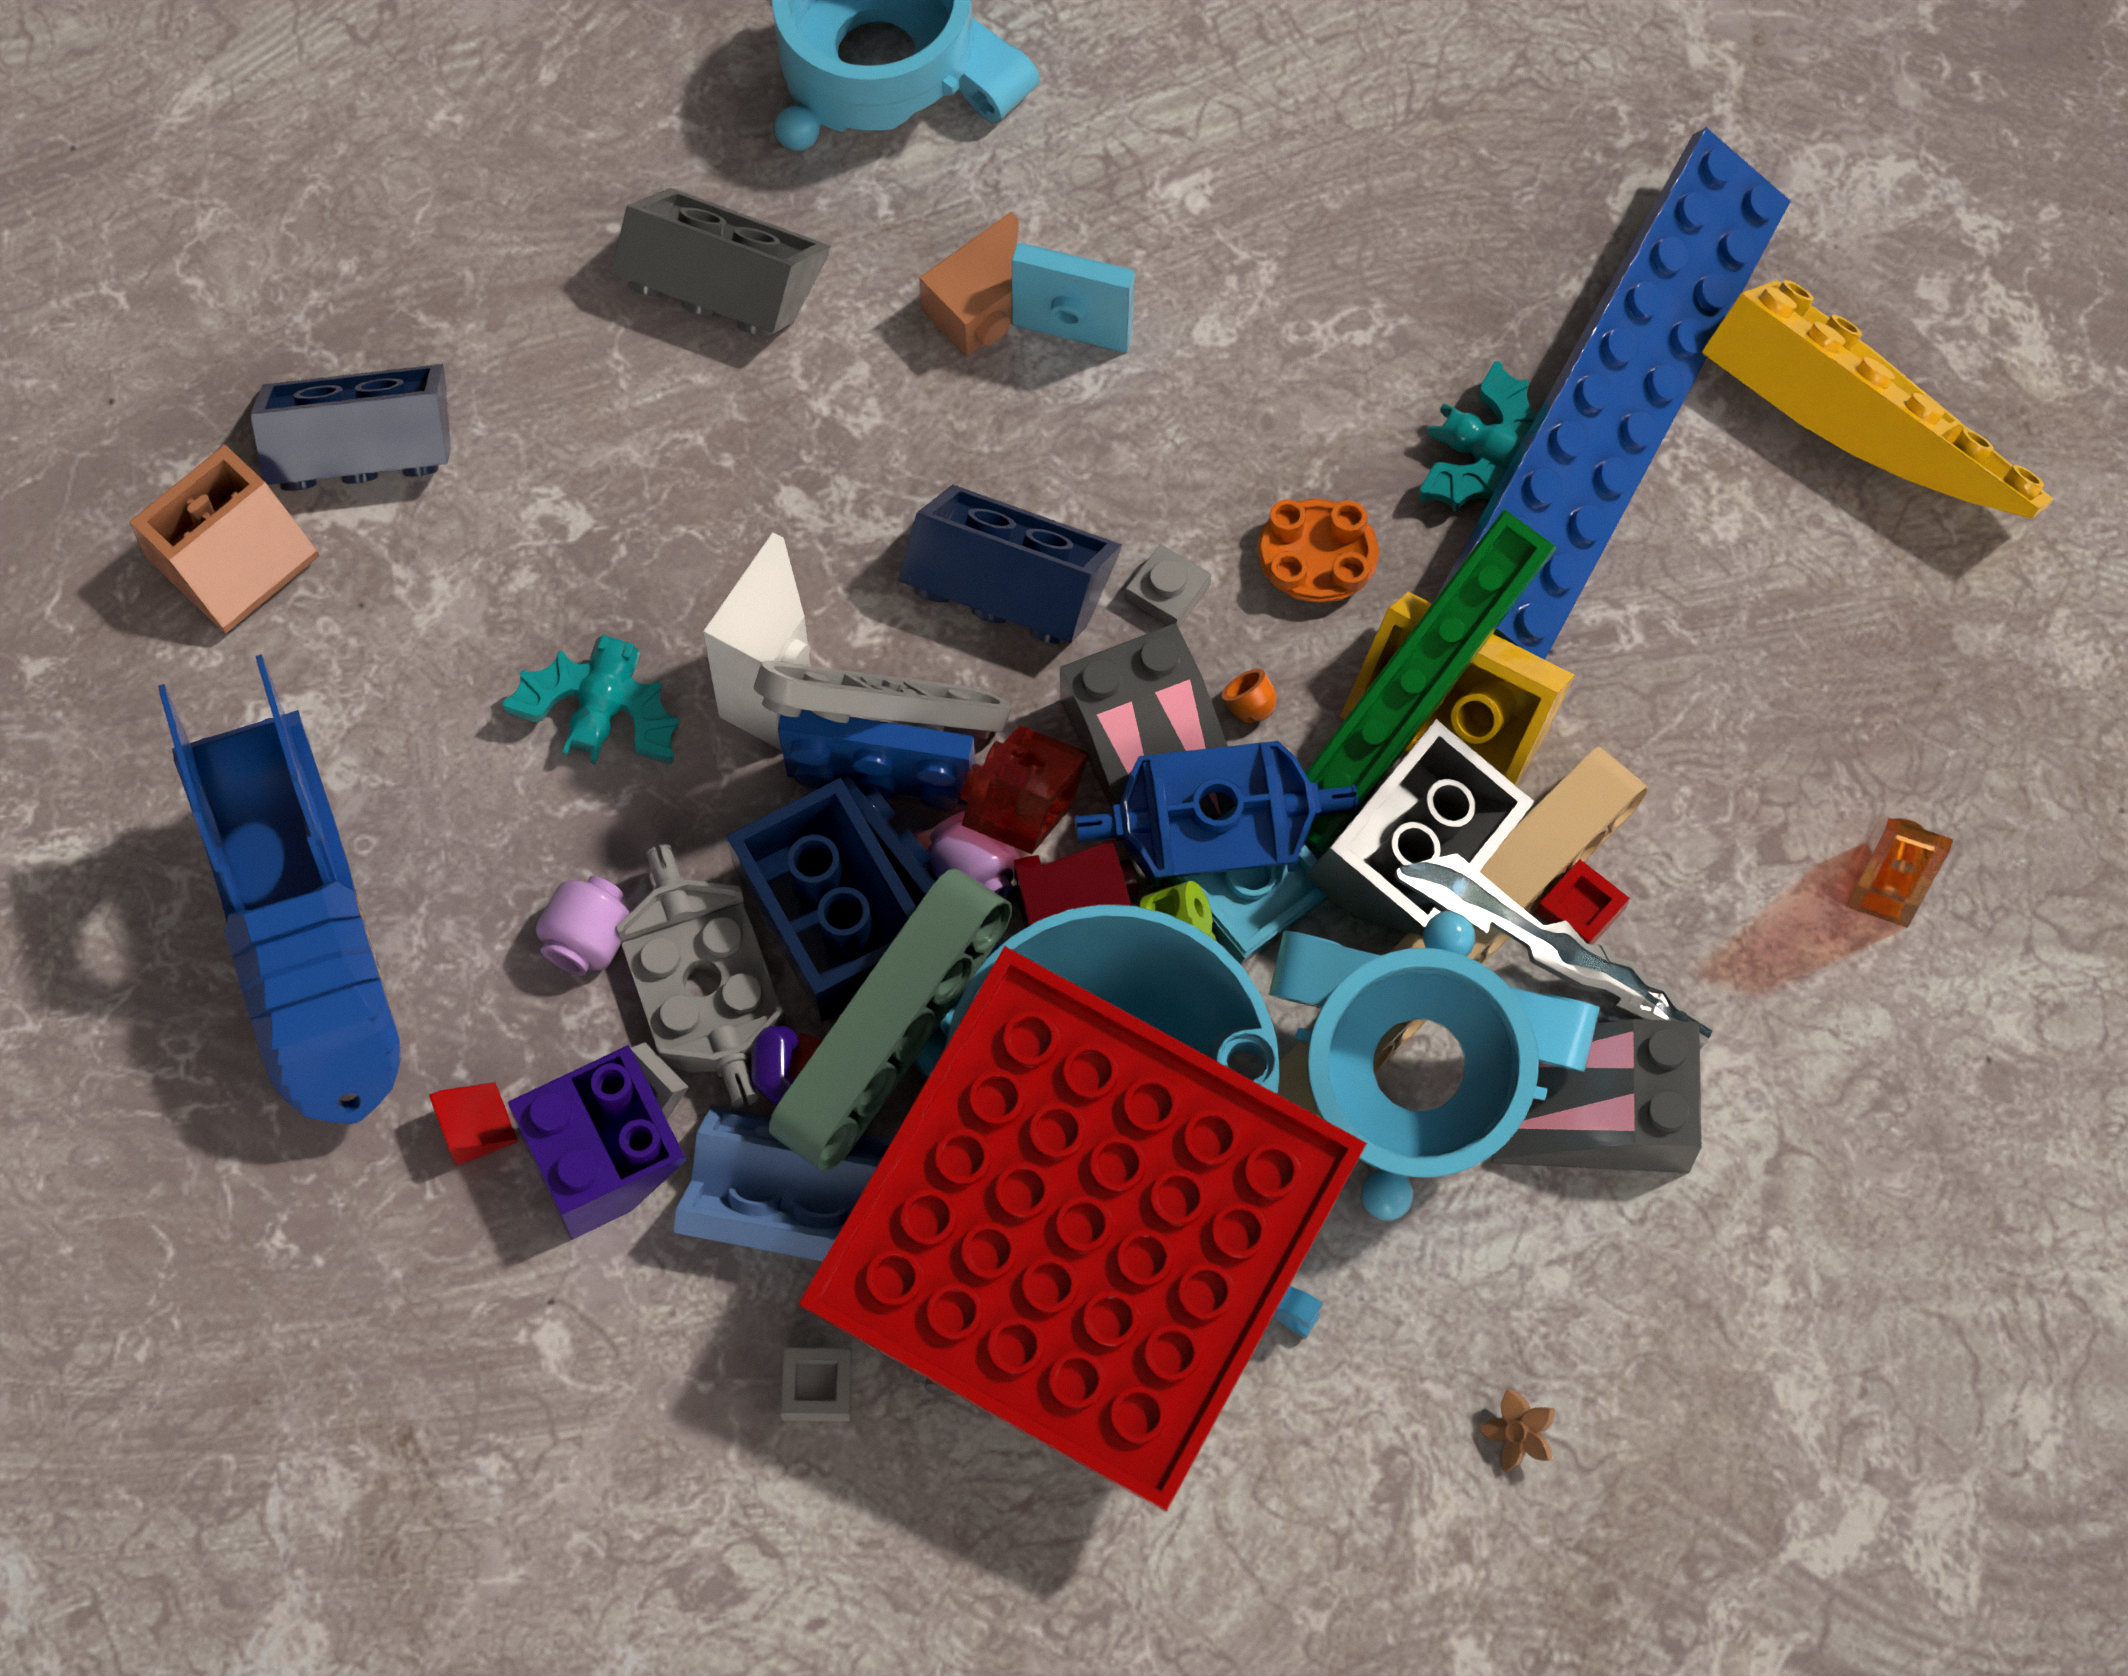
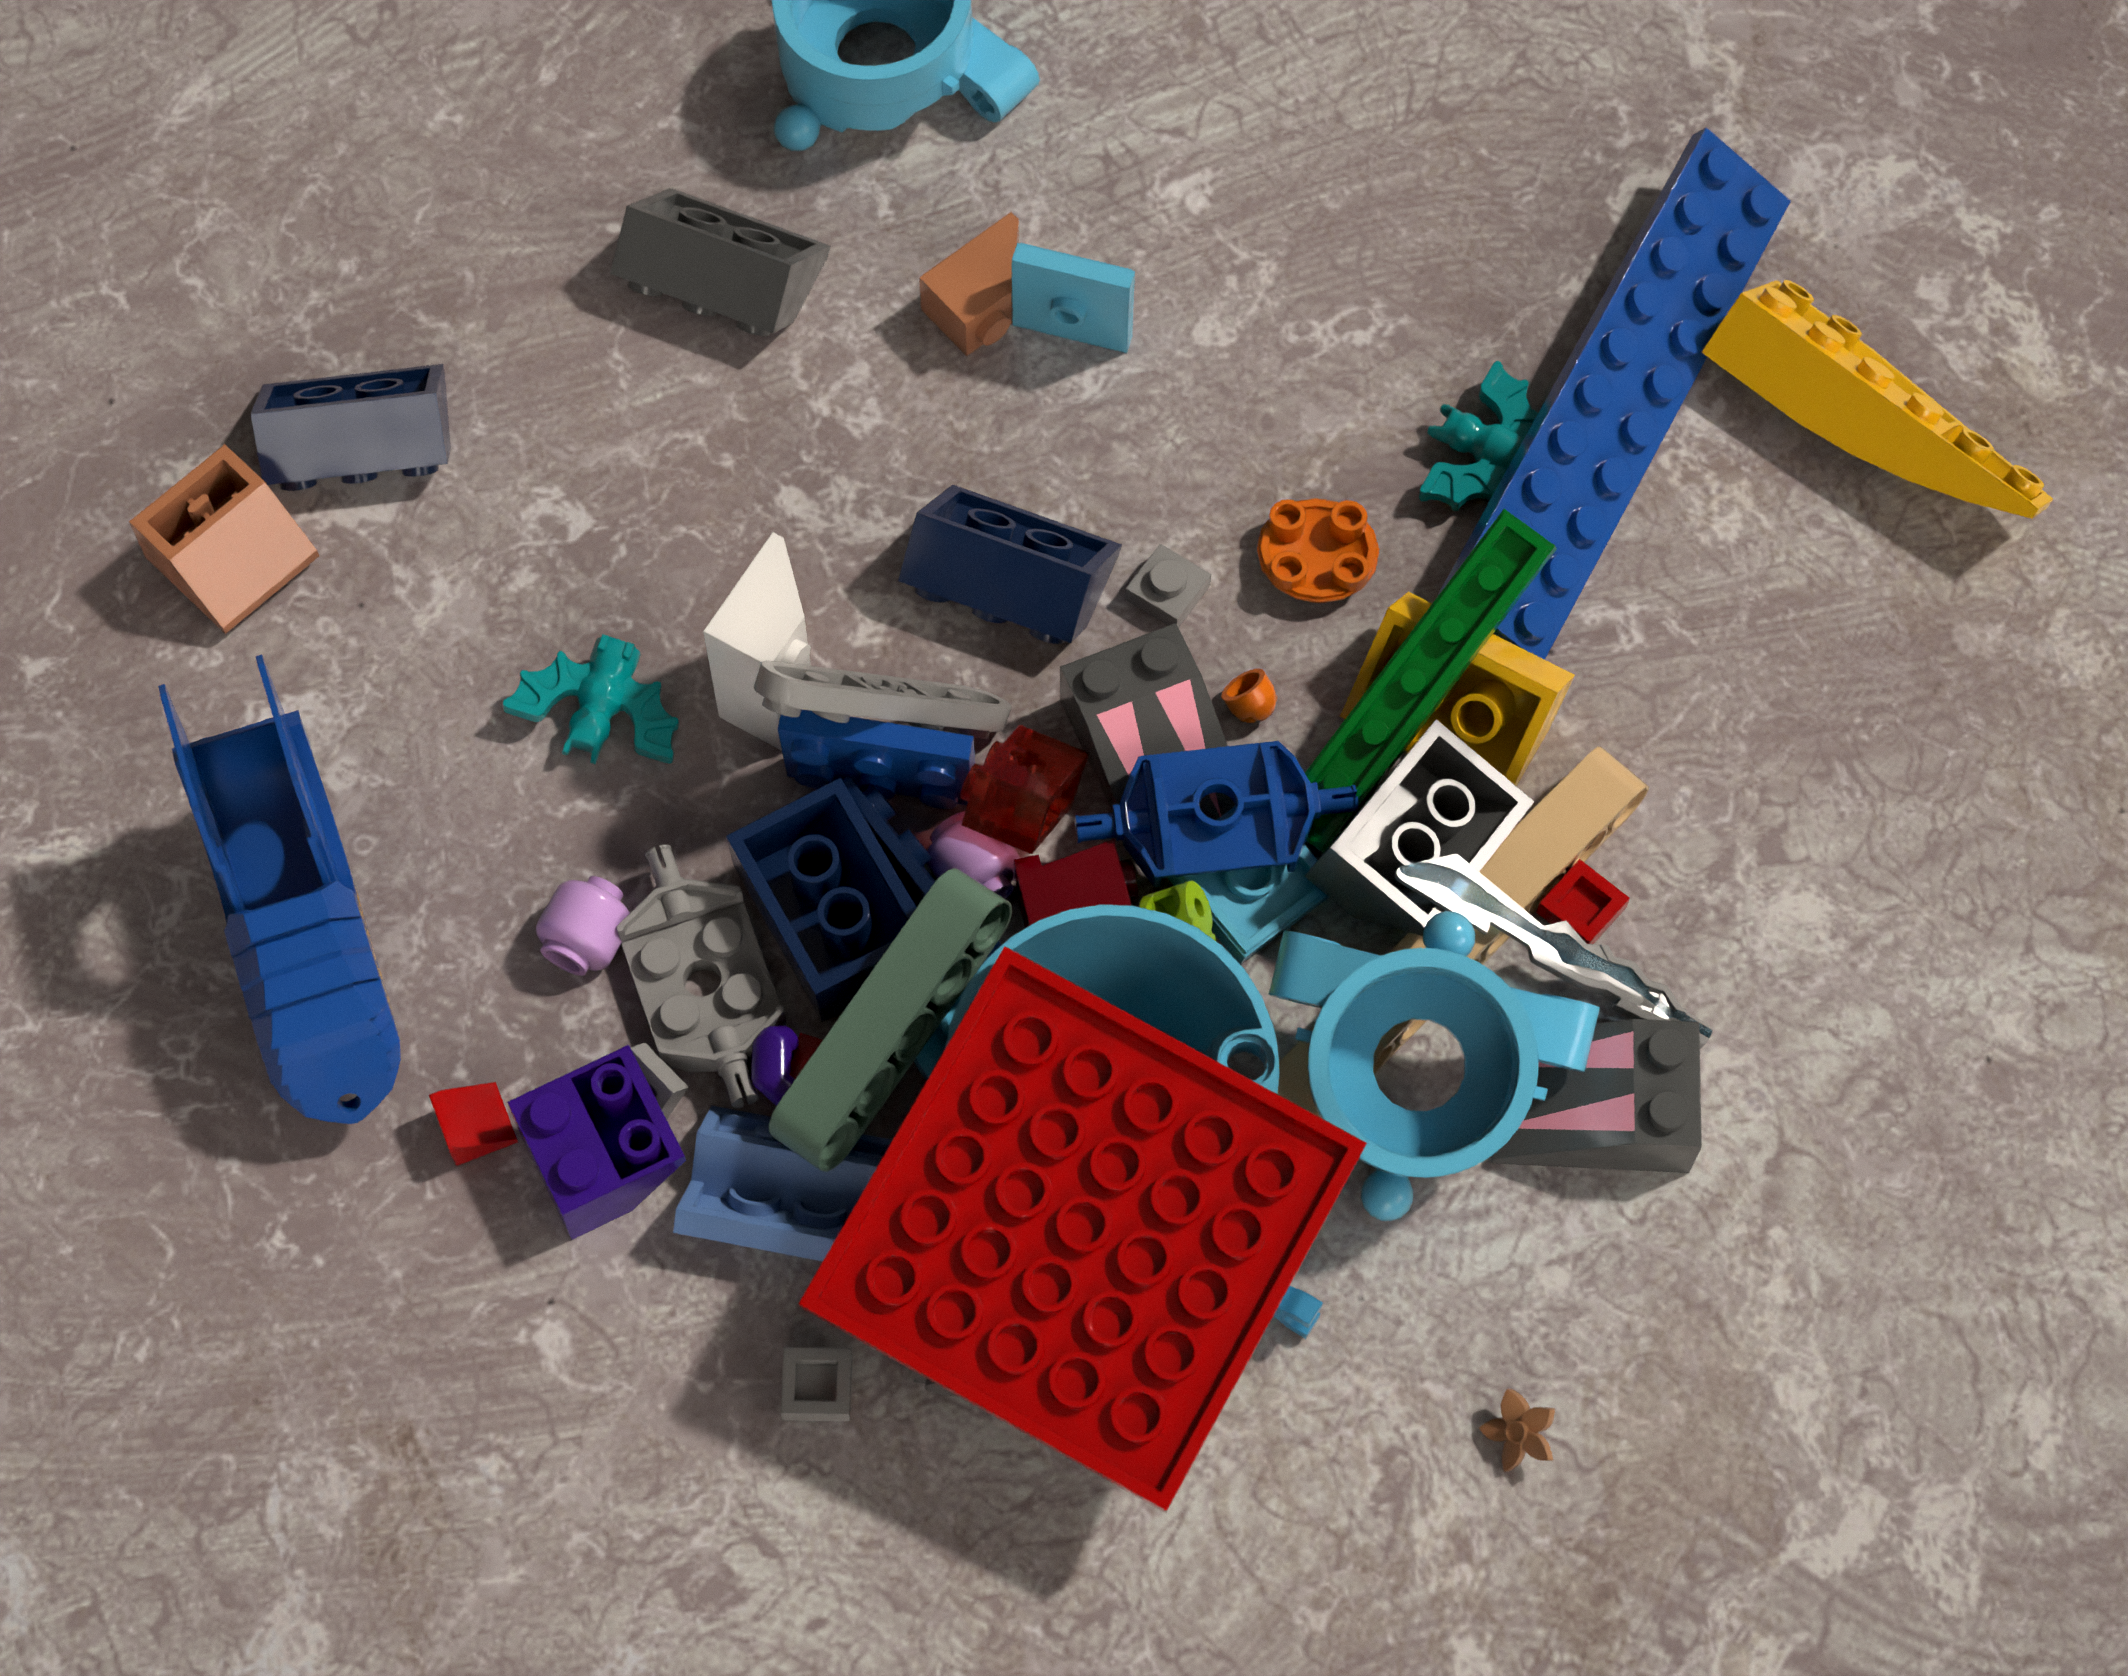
(1897, 869): clear orange slope -> none

